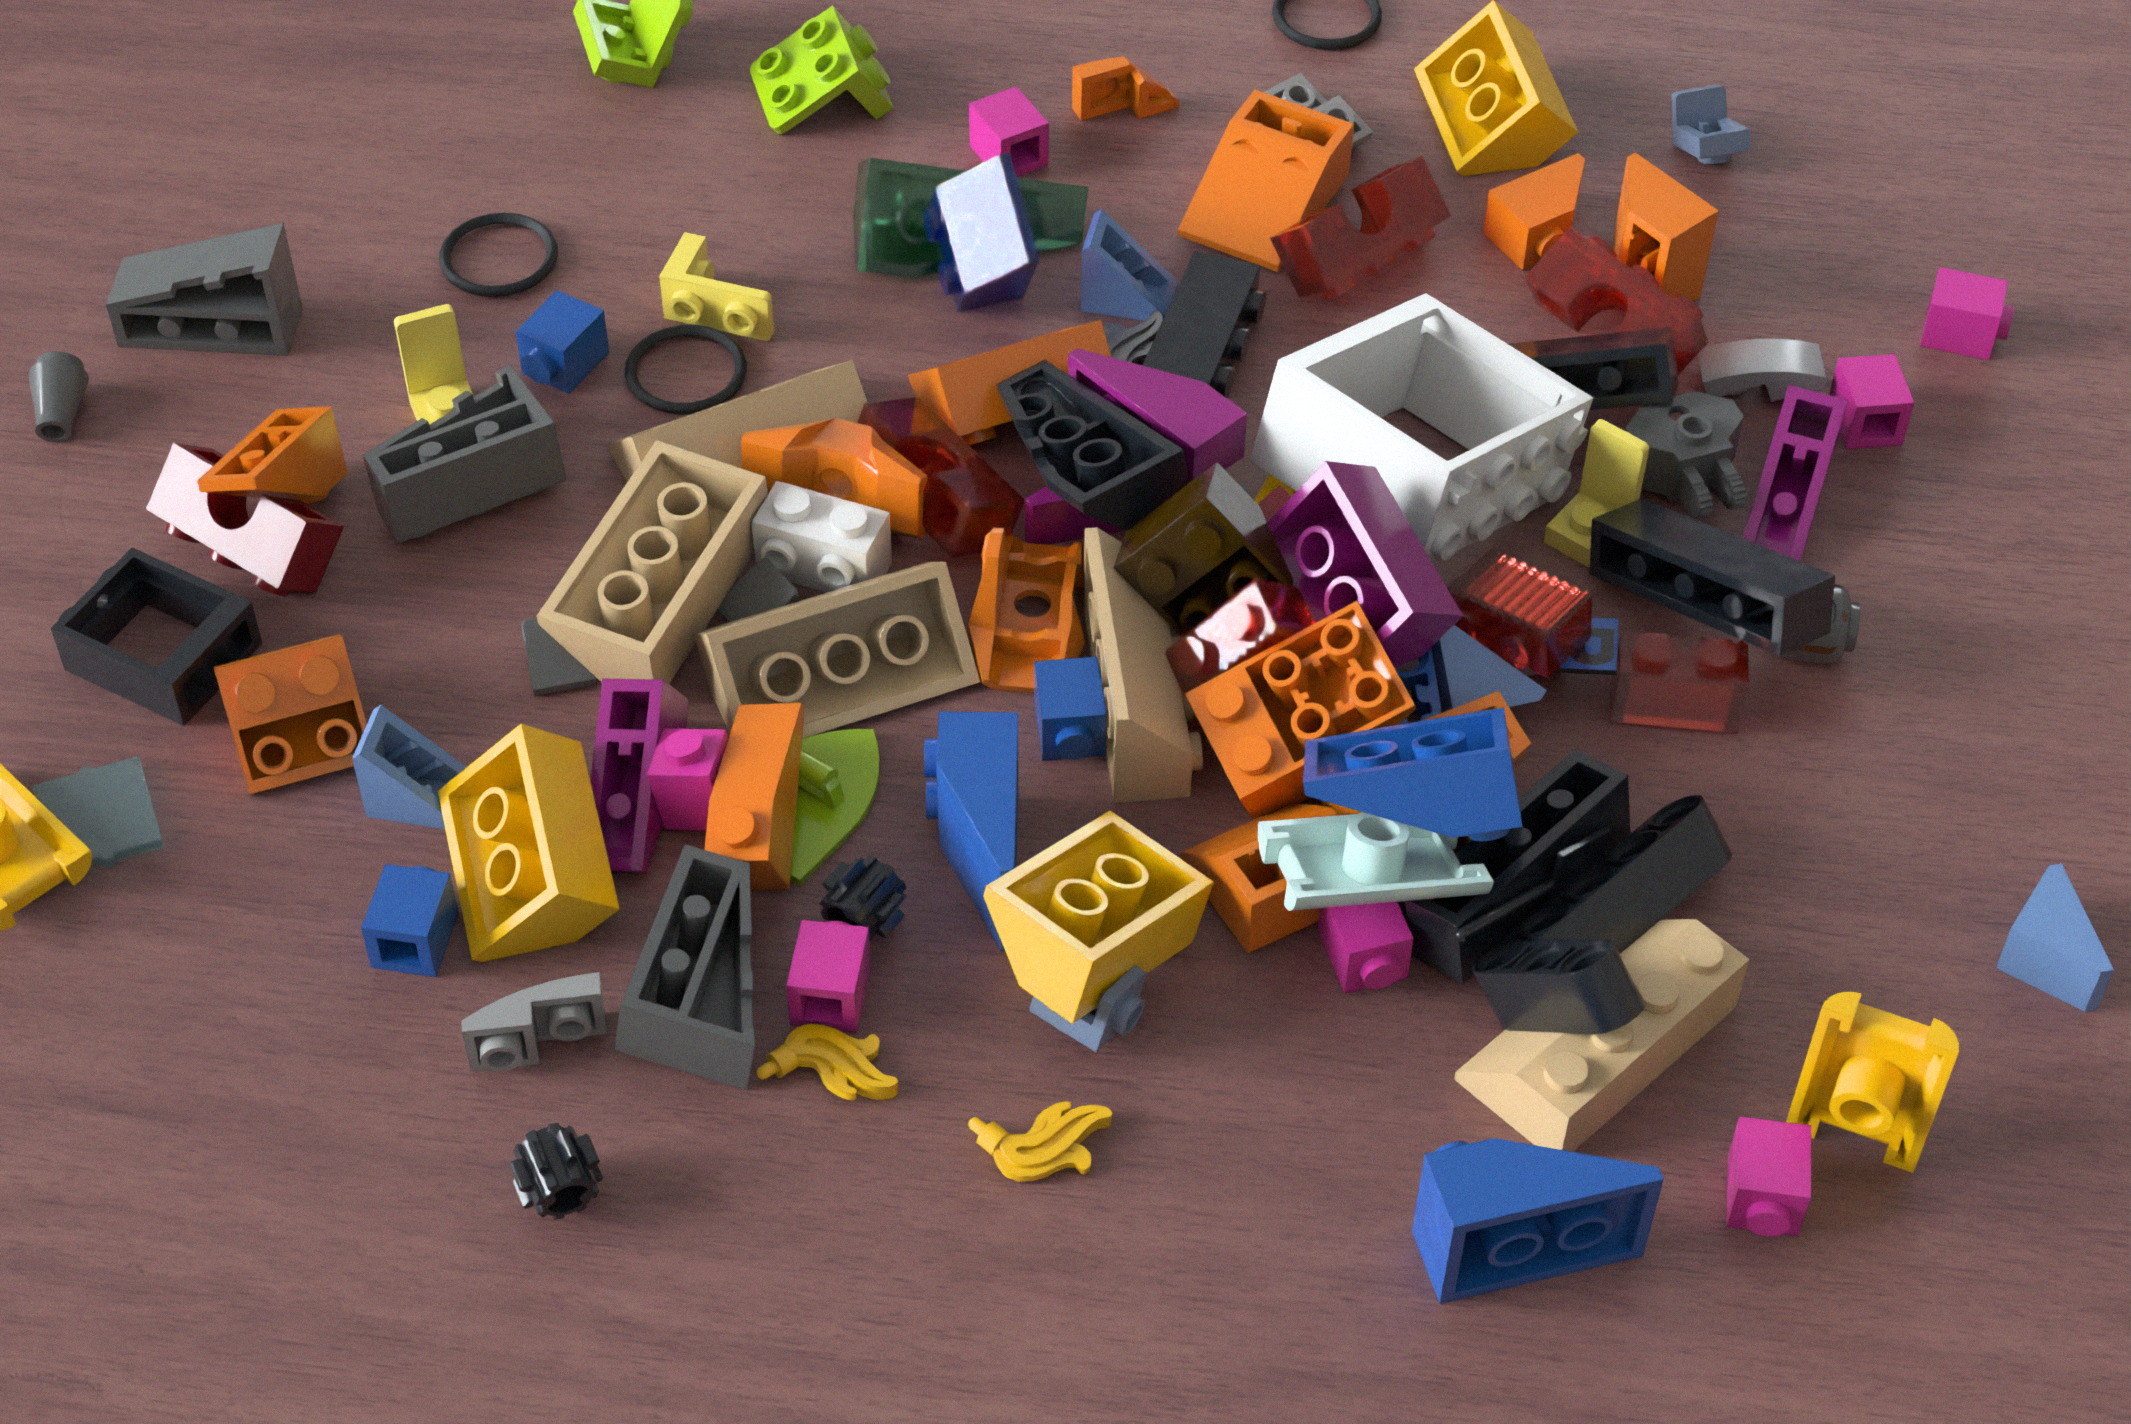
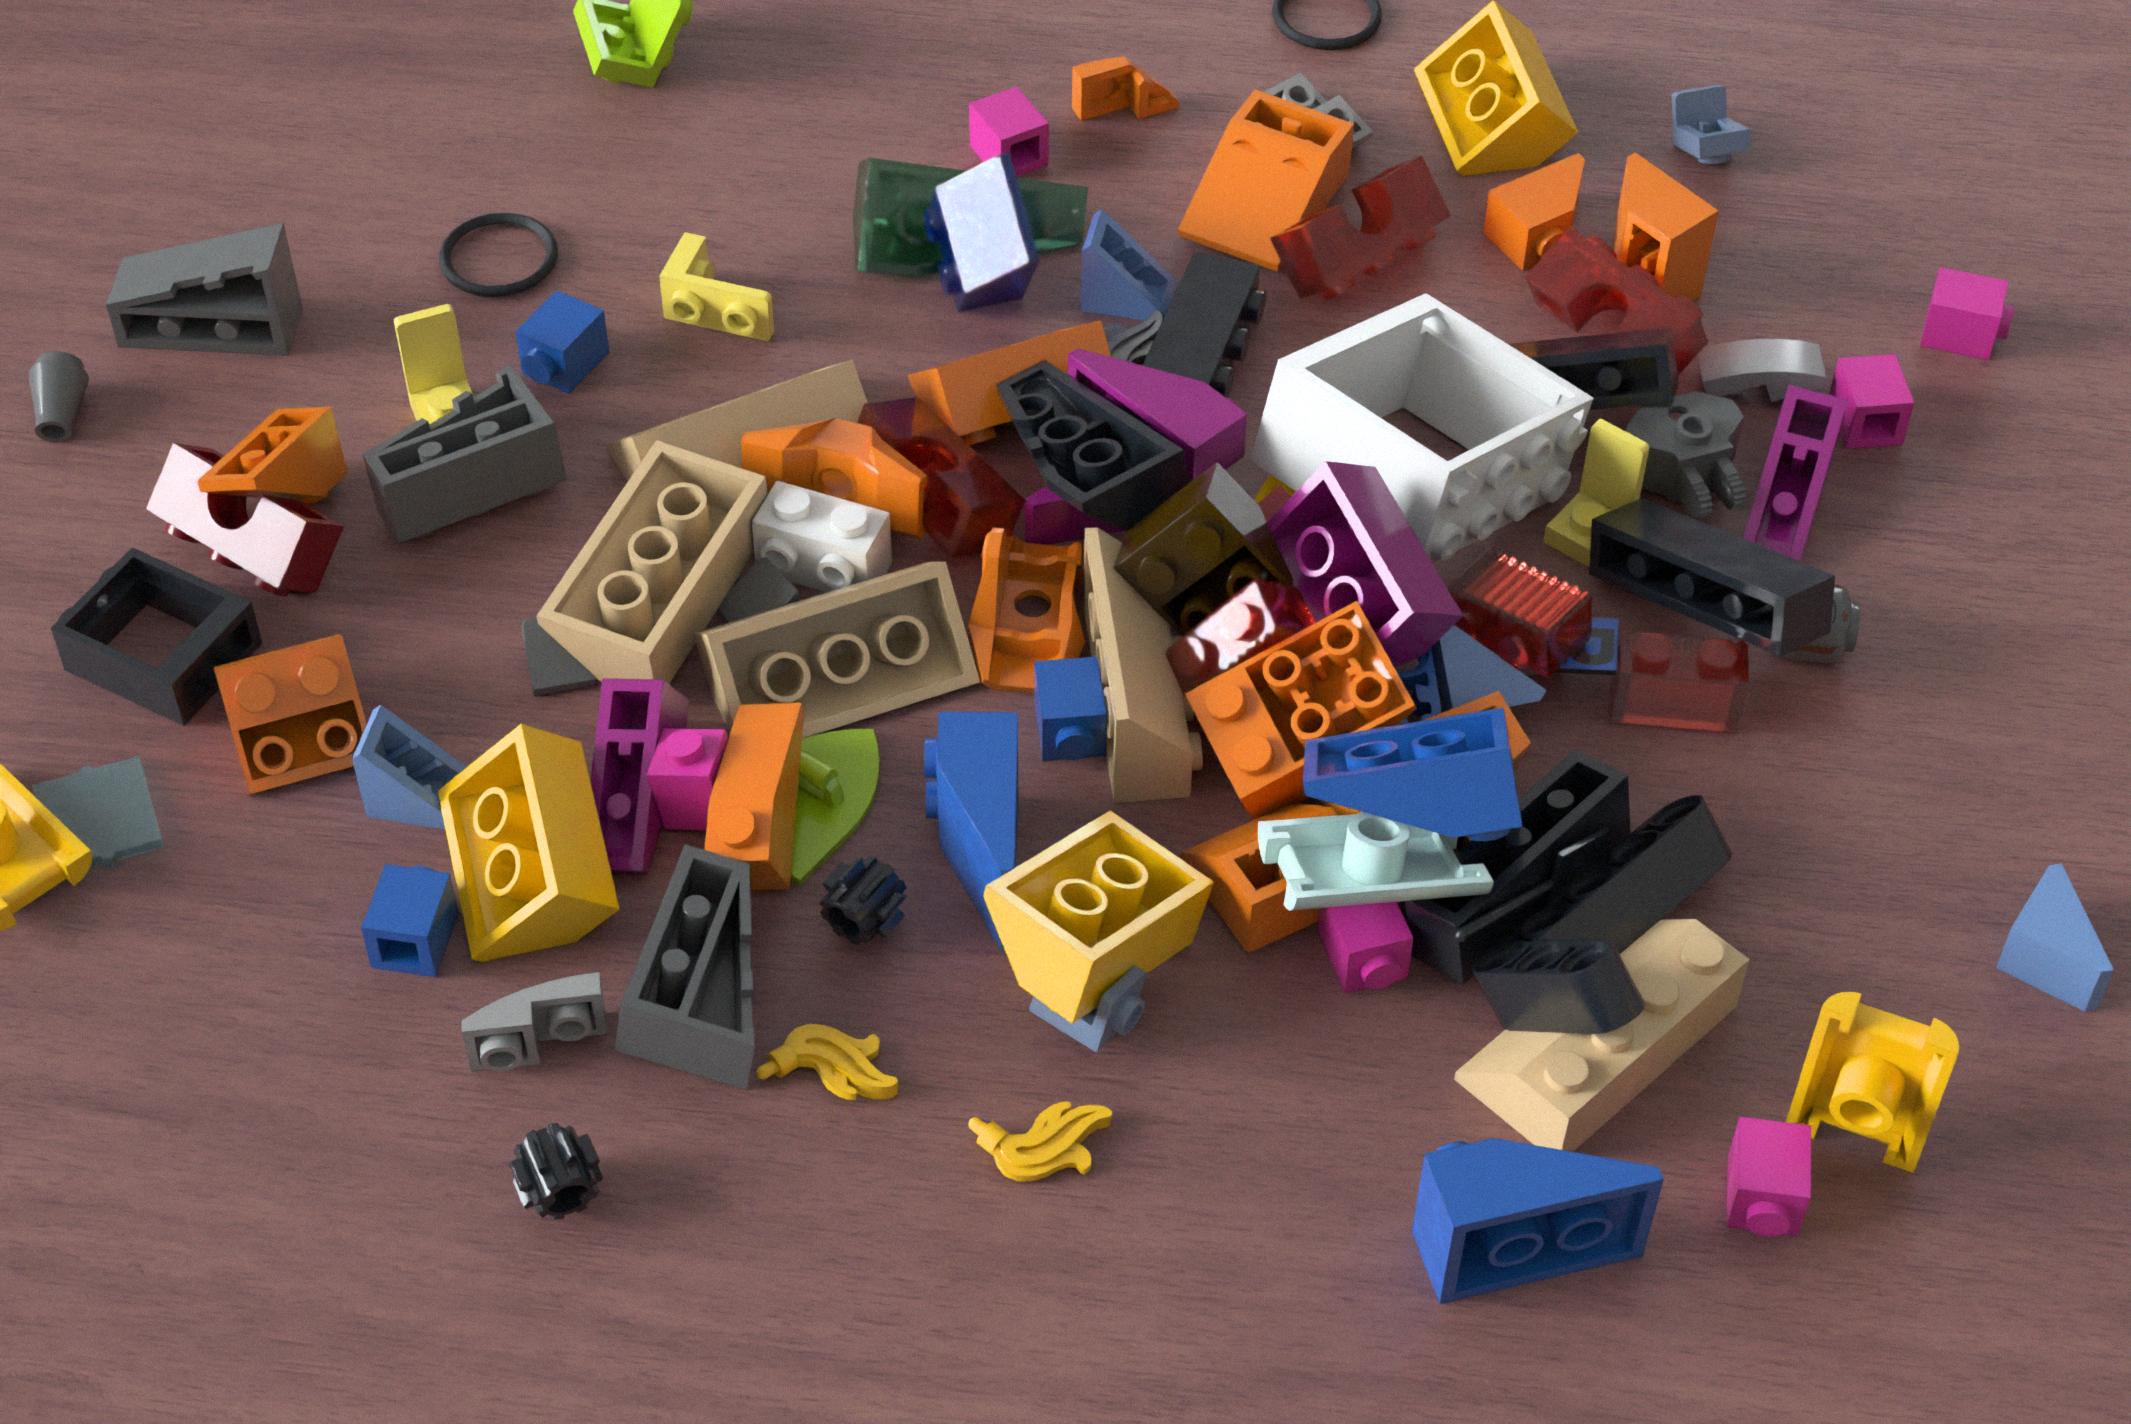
(677, 331): black tyre -> none
(817, 67): lime bracket -> none
(829, 975): dark pink brick -> none

